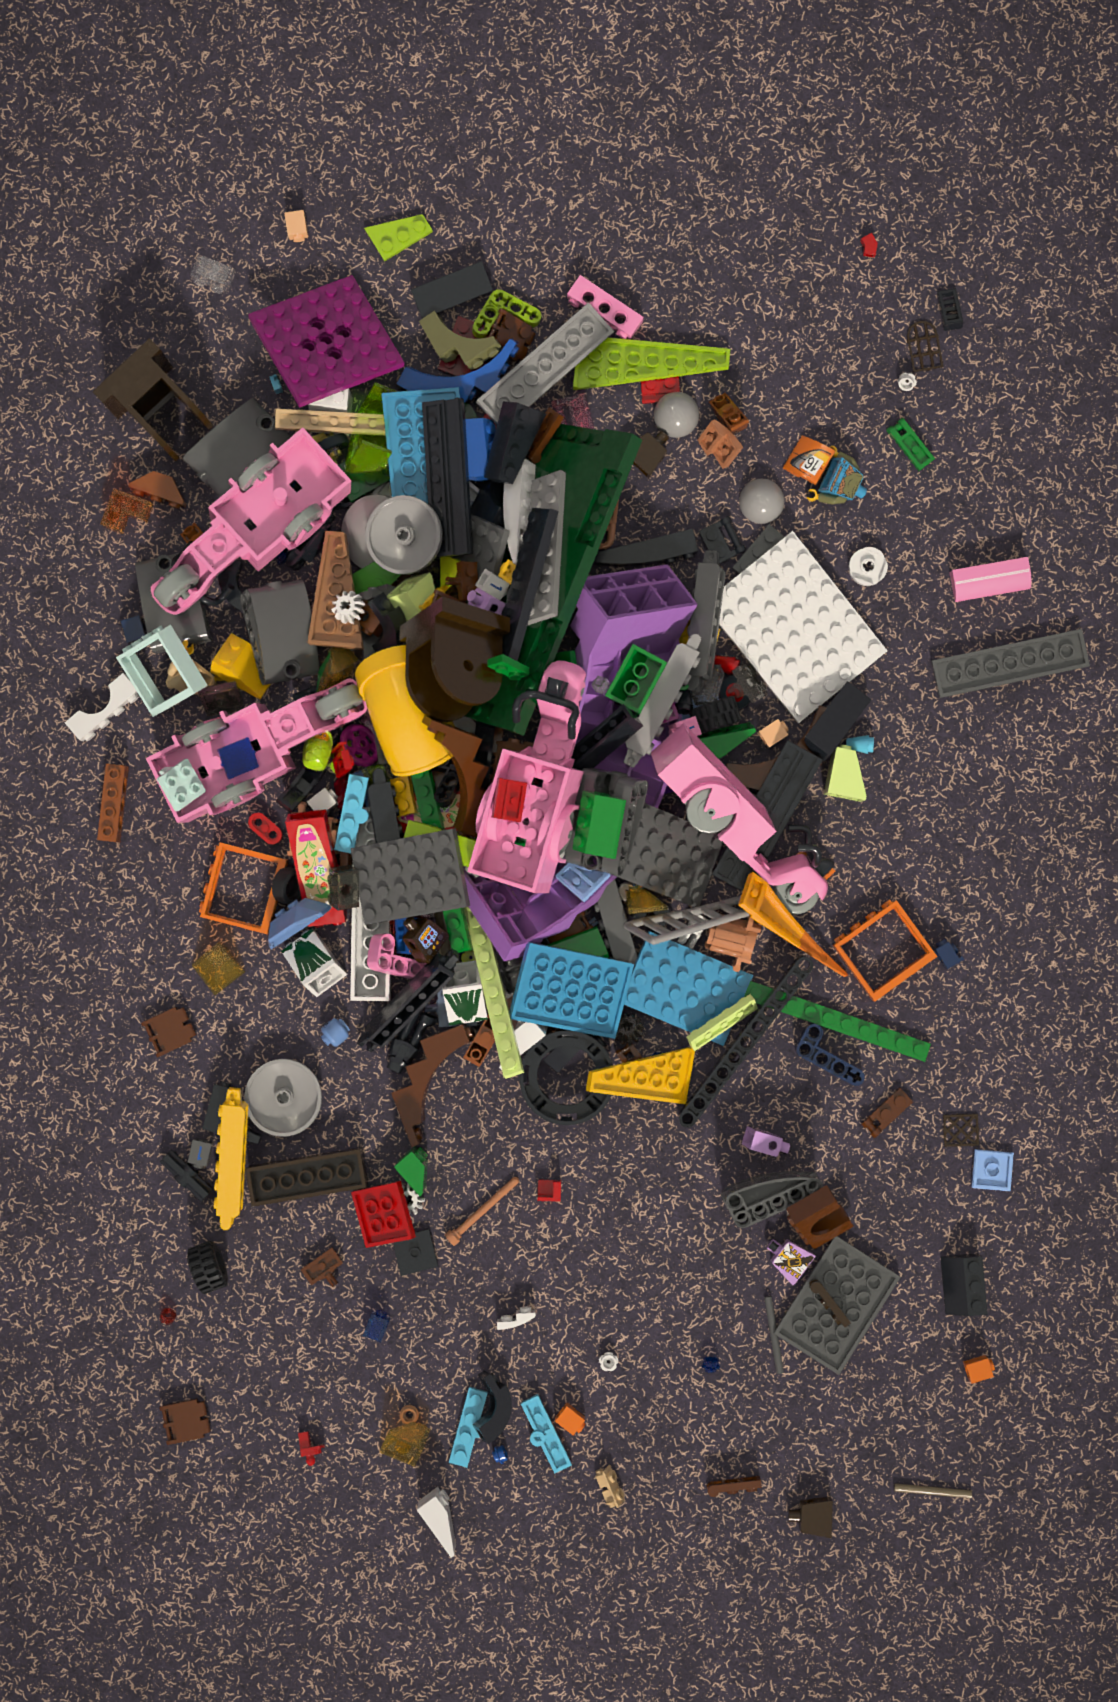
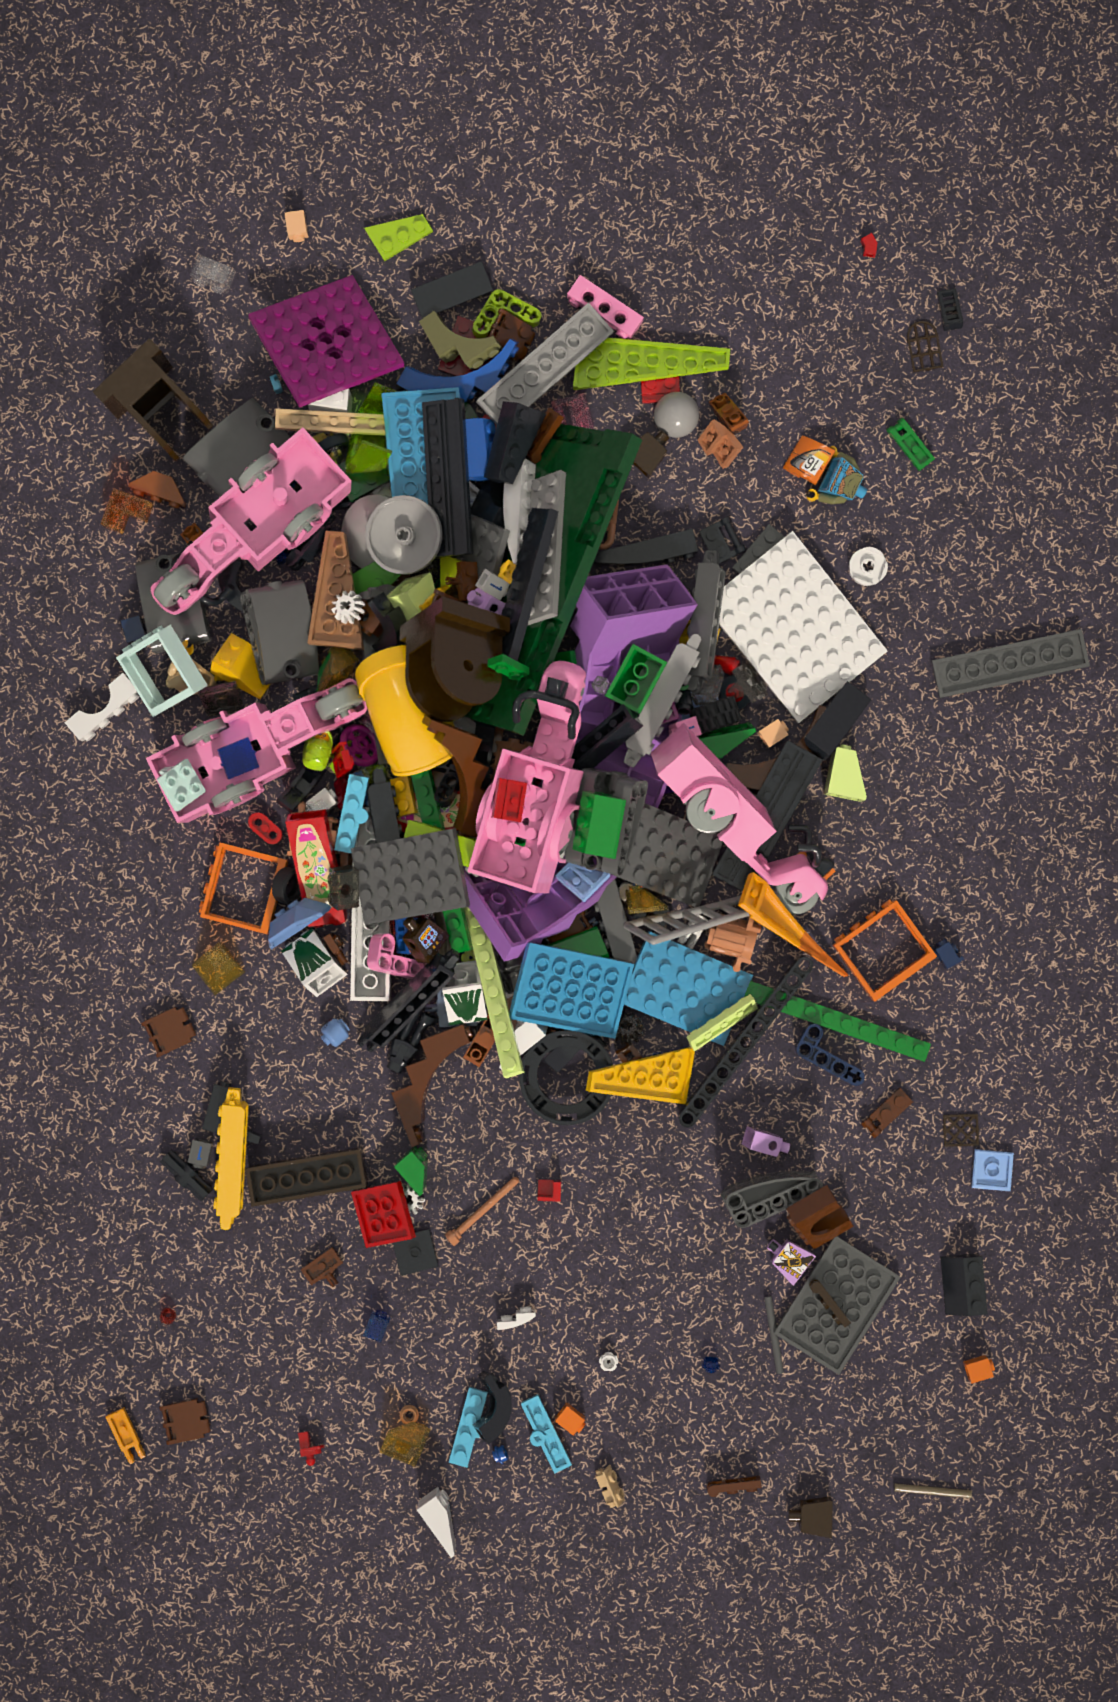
(113, 803): dark orange brick -> none
(125, 1433): none -> light orange hinge
(207, 1267): black tyre -> none
(283, 1097): light grey dish -> none
(318, 805): none -> clear piece
(335, 944): none -> reddish brown plate
(761, 501): light grey piece -> none
(861, 744): medium azure cone -> none
(907, 385): white plate -> none
(991, 579): bright pink brick -> none

